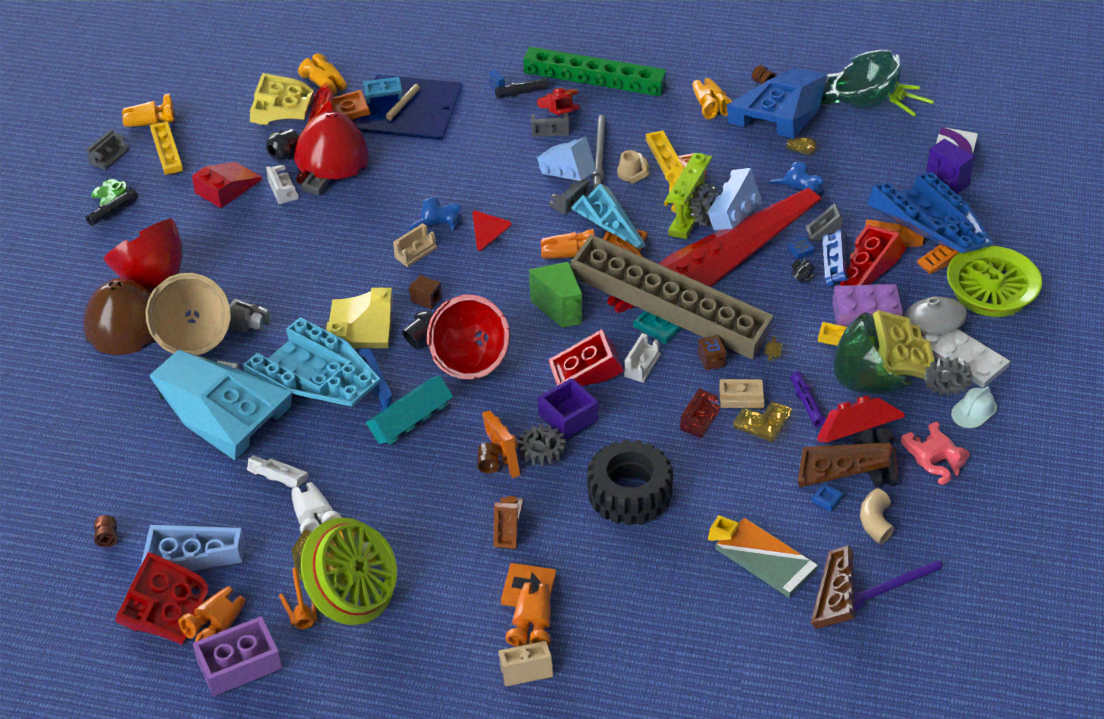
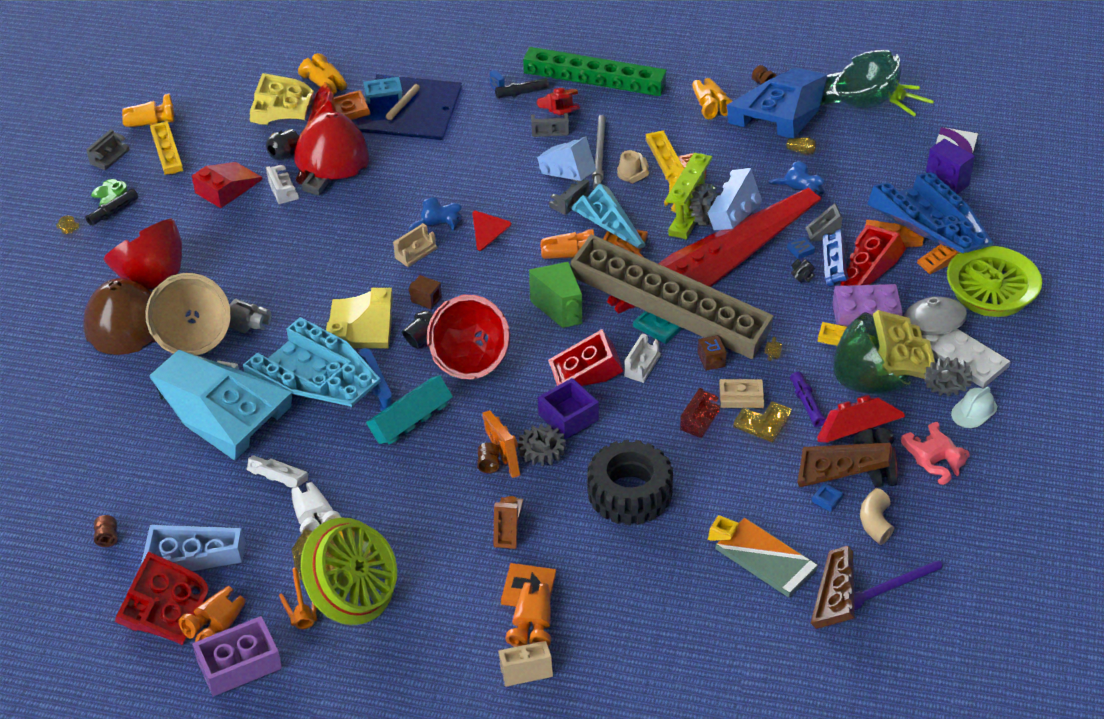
(67, 224): none -> clear yellow plate

